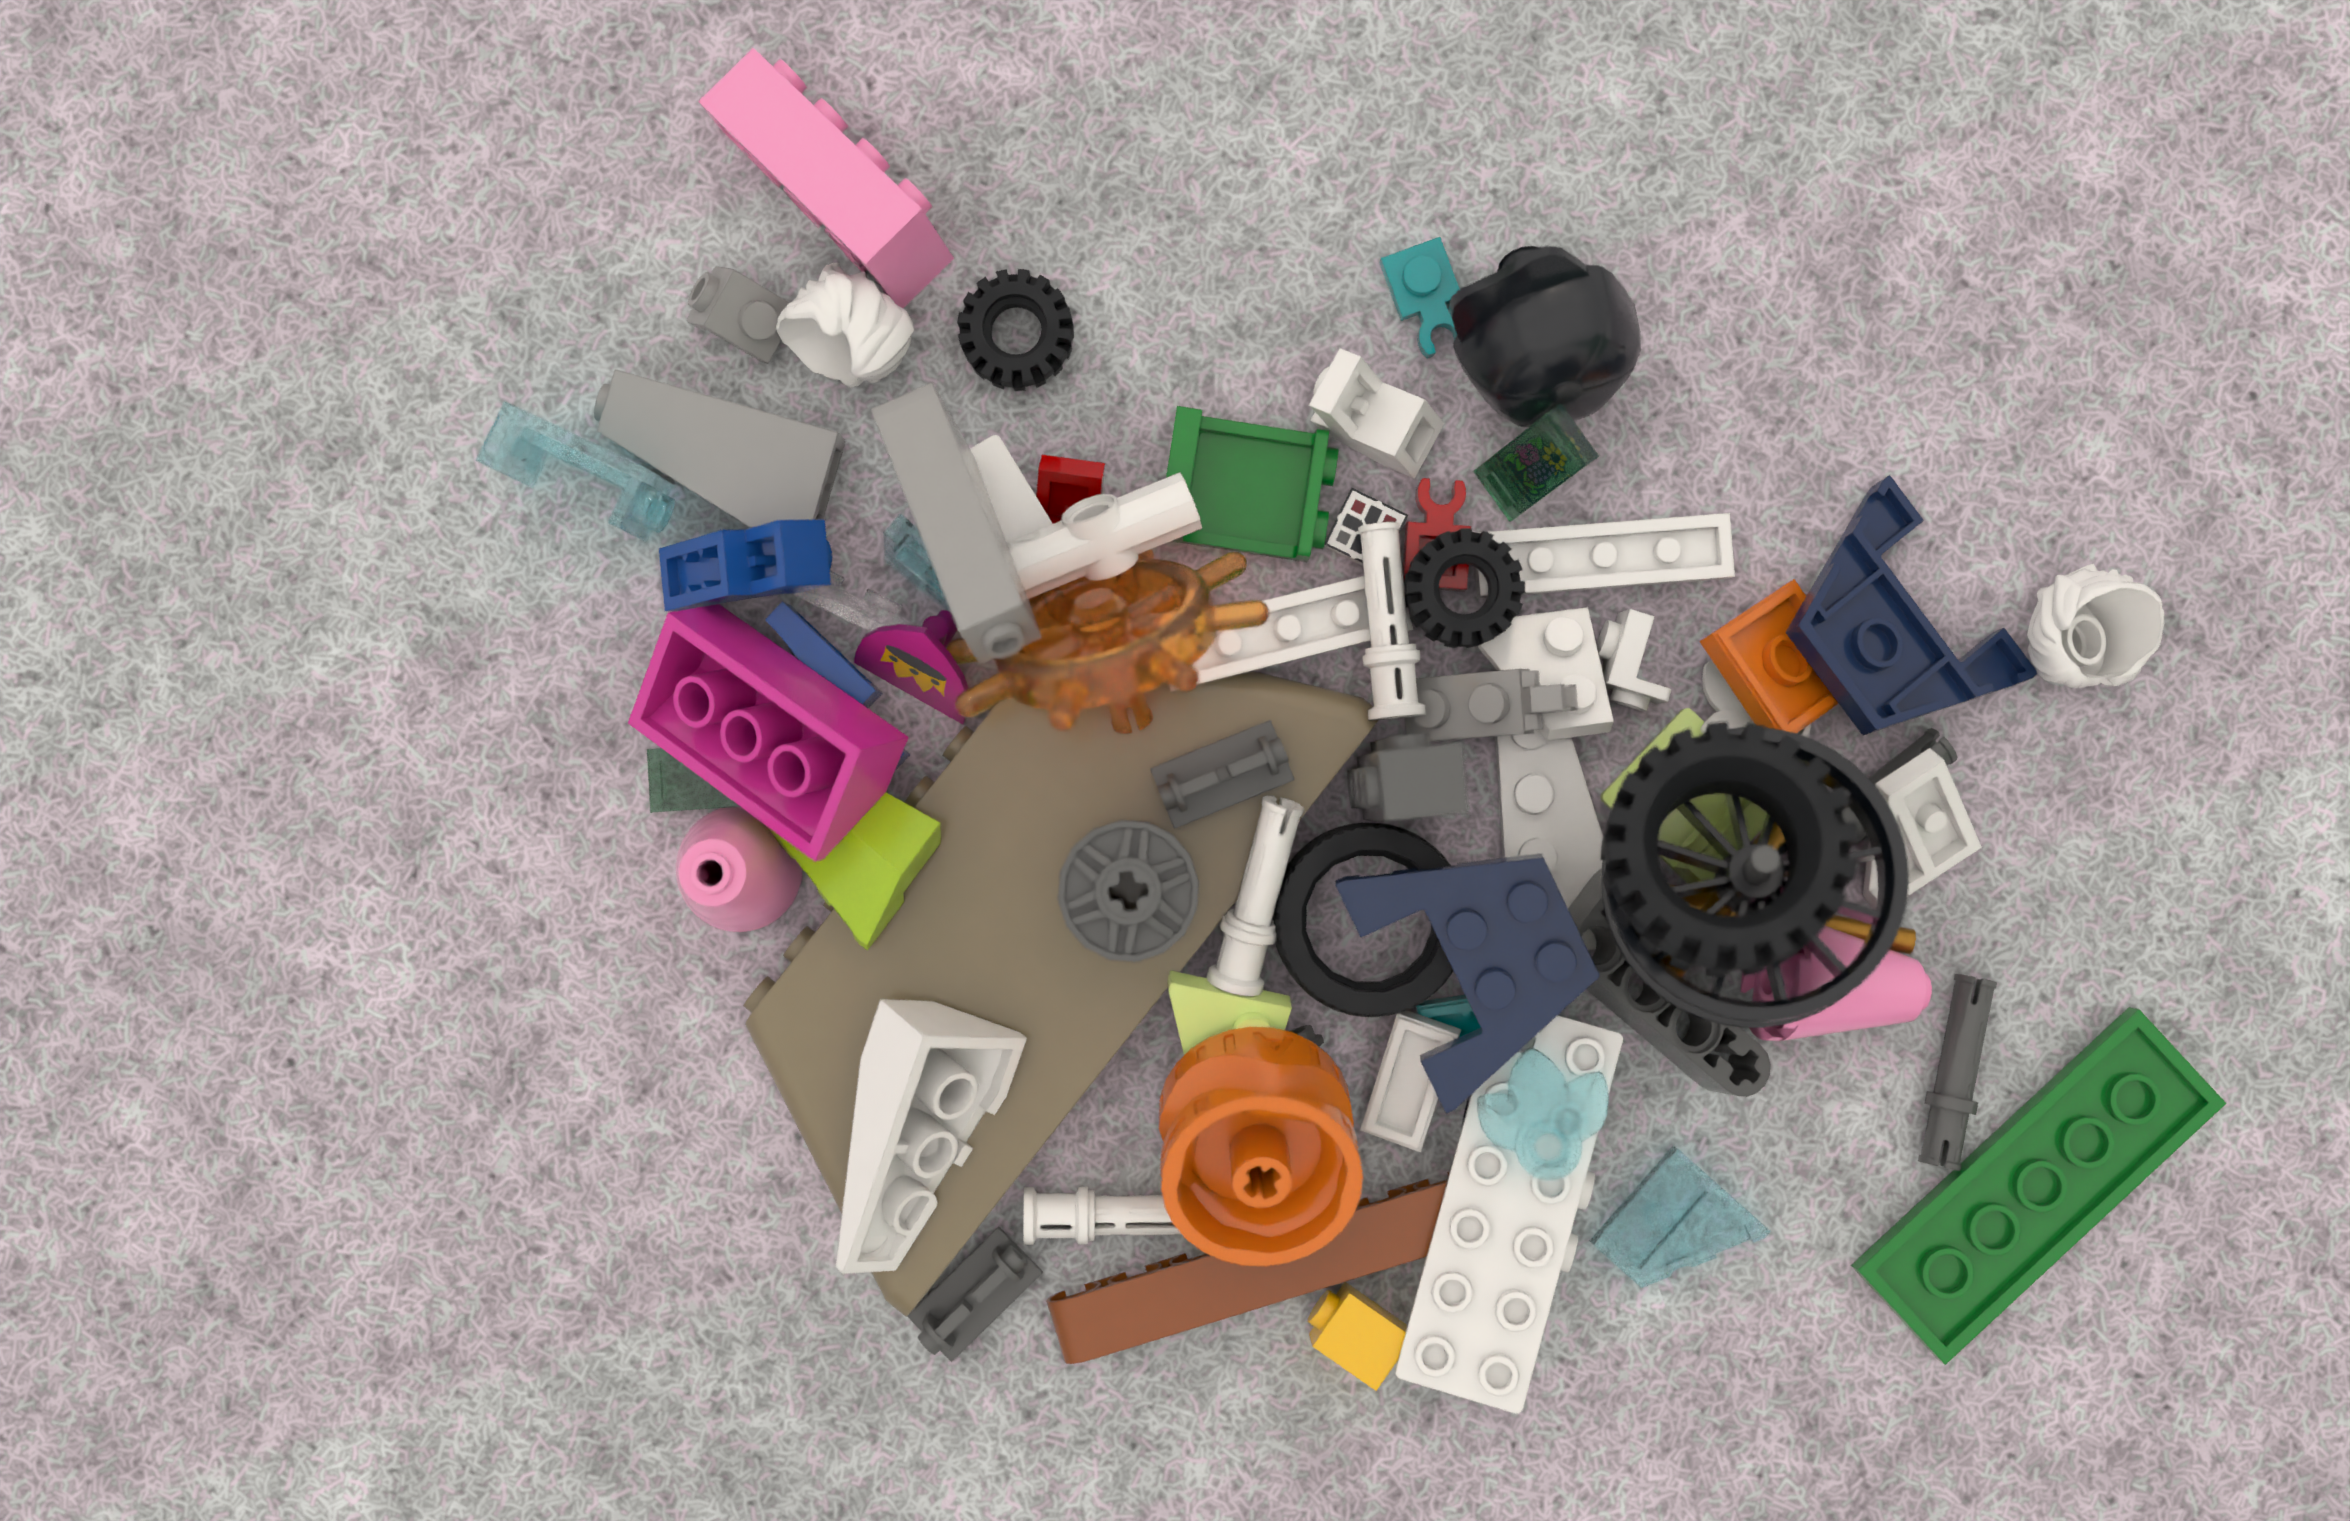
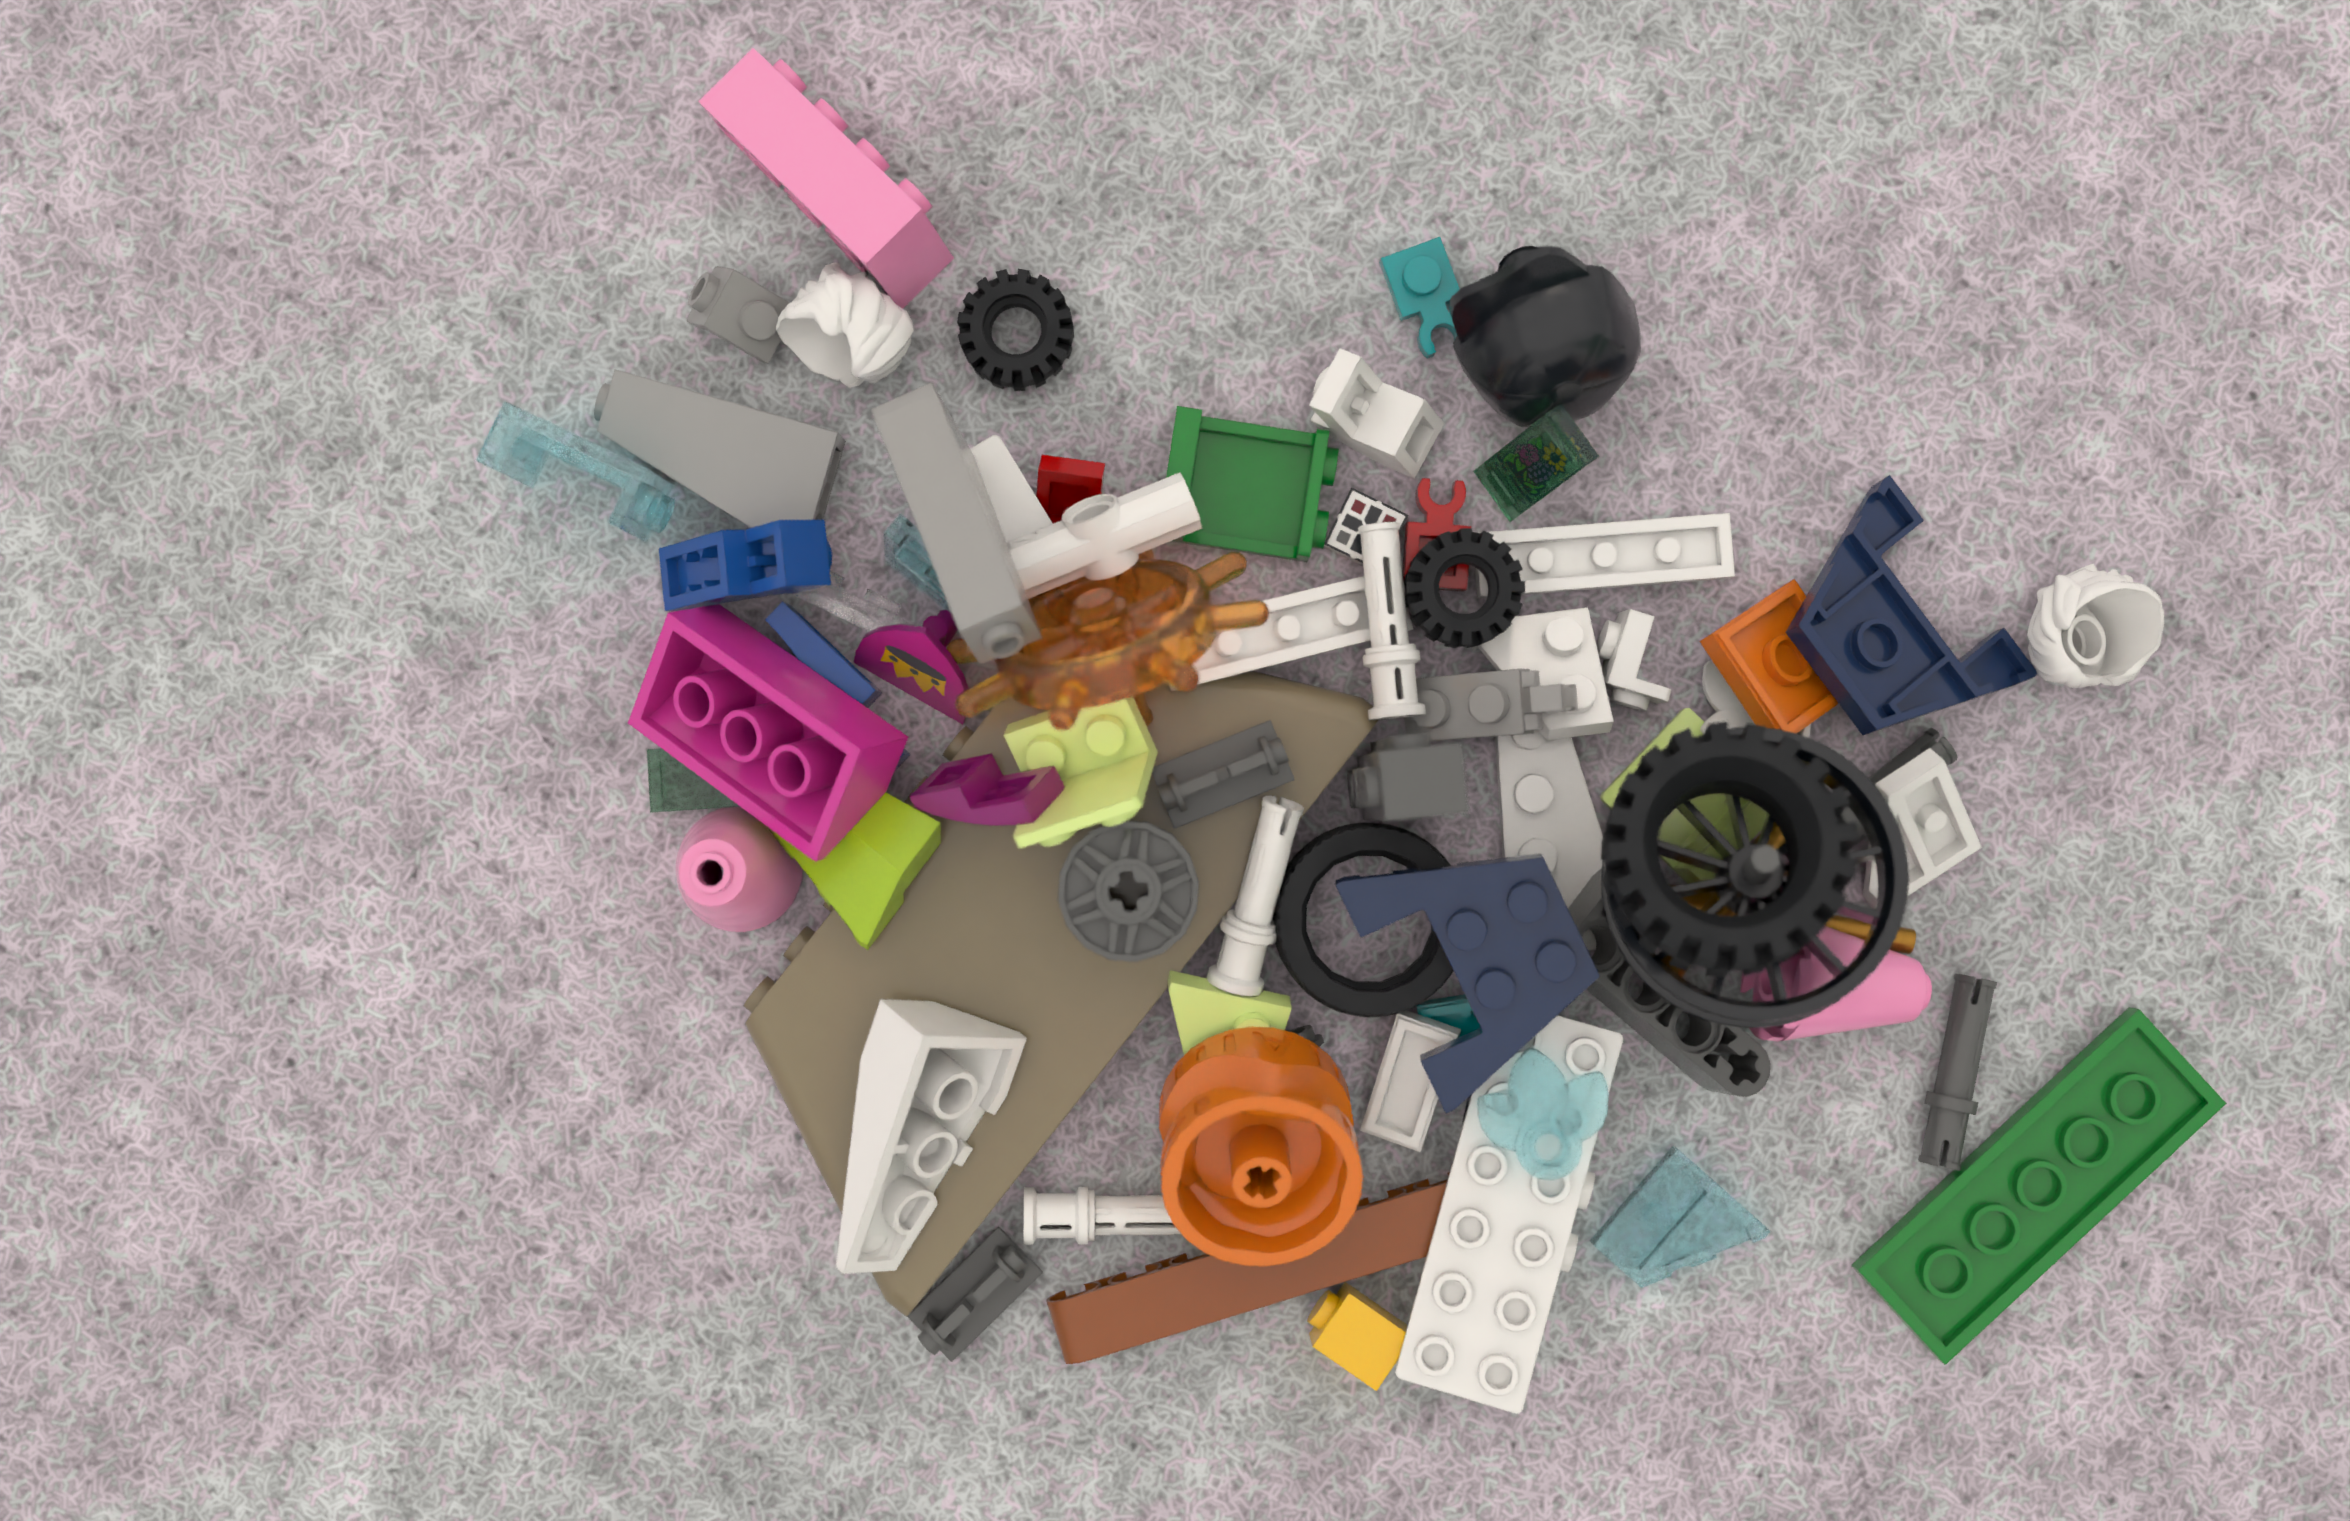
(980, 794): none -> magenta slope
(1100, 760): none -> yellowish green bracket

